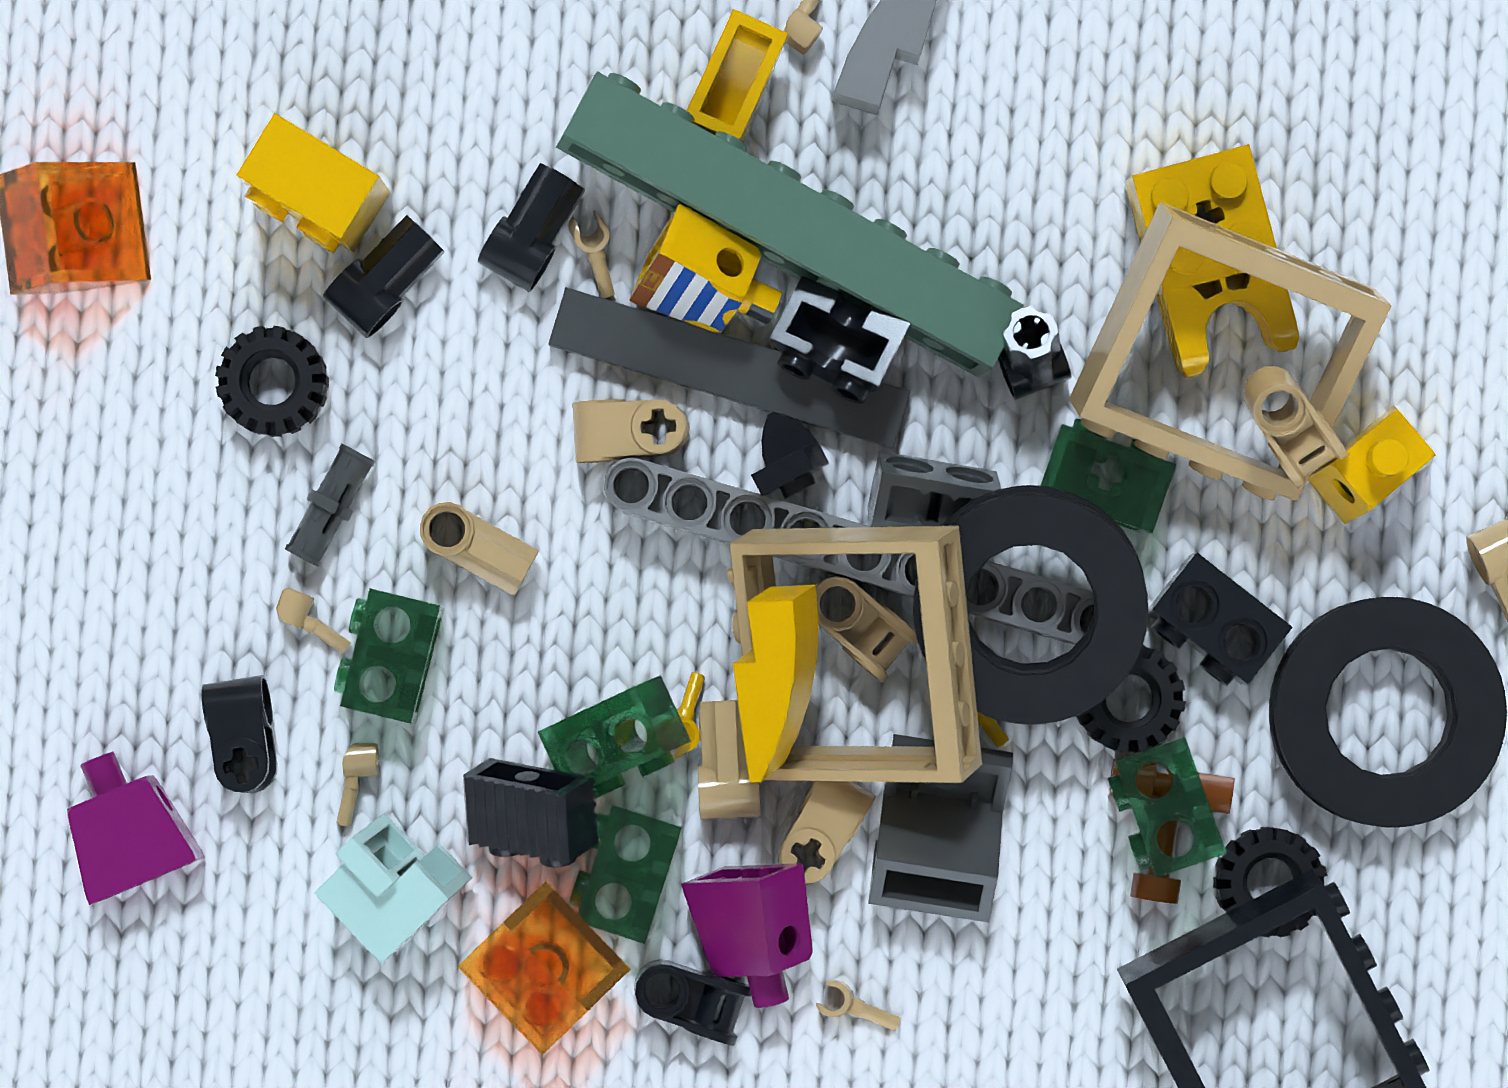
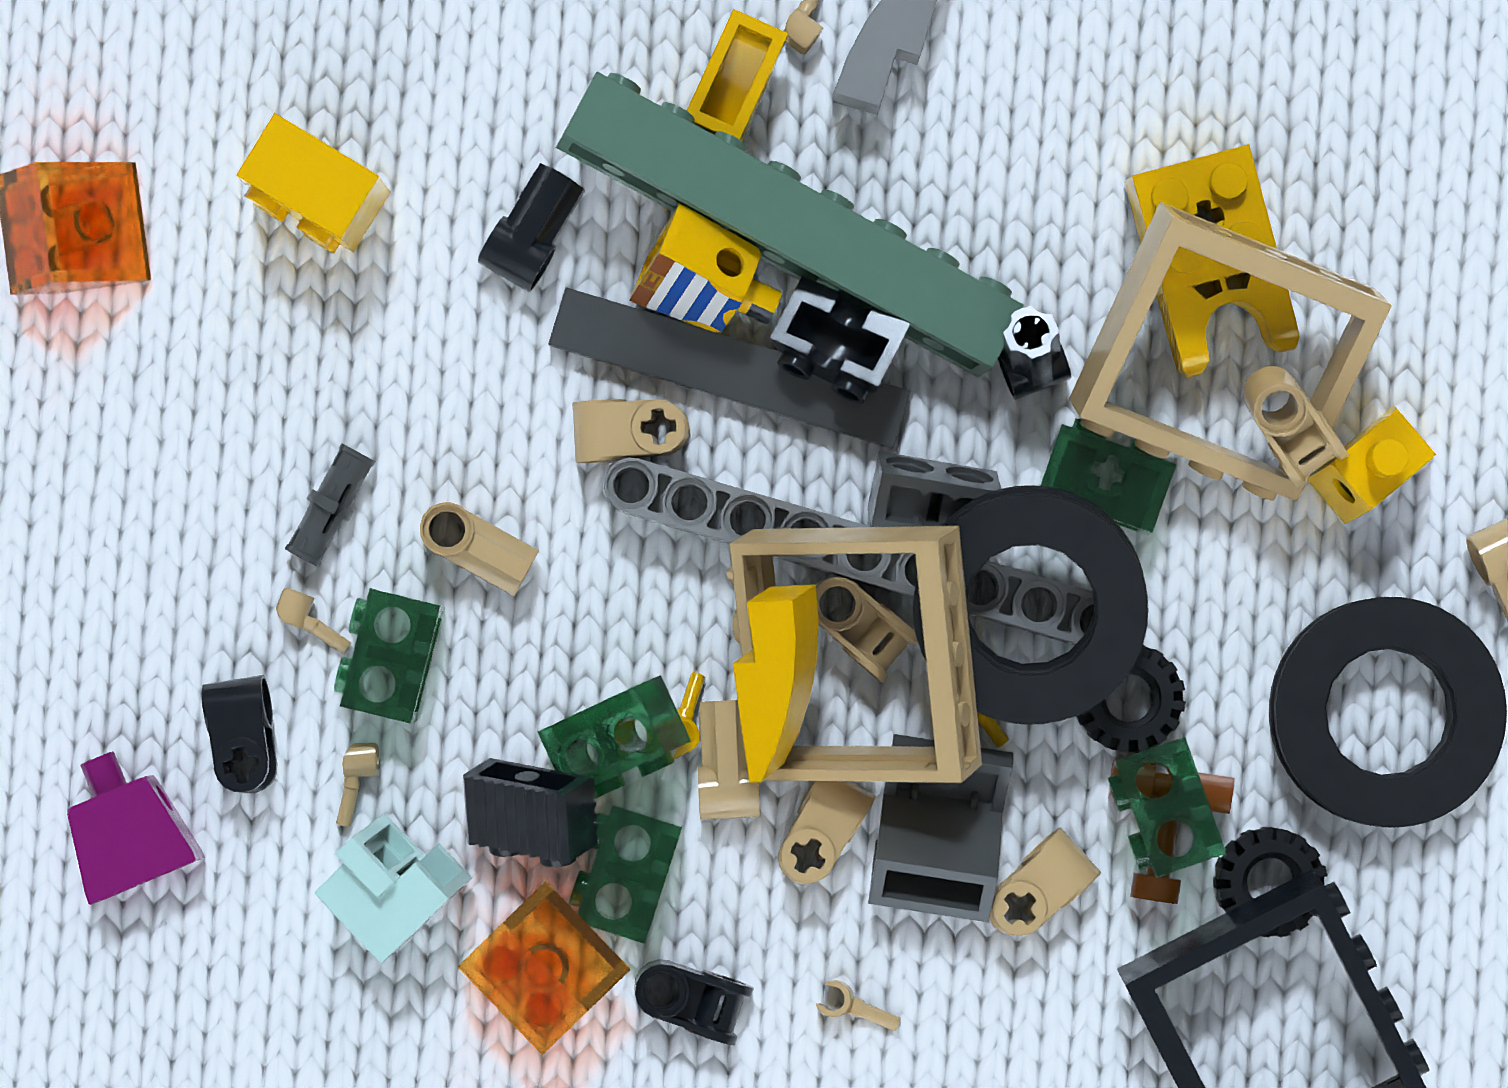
(235, 377): black tyre -> none
(373, 288): black piece -> none
(594, 248): tan hand -> none
(753, 924): magenta torso -> none
(789, 457): black plate -> none
(1049, 878): none -> tan piece
(1226, 606): black brick -> none

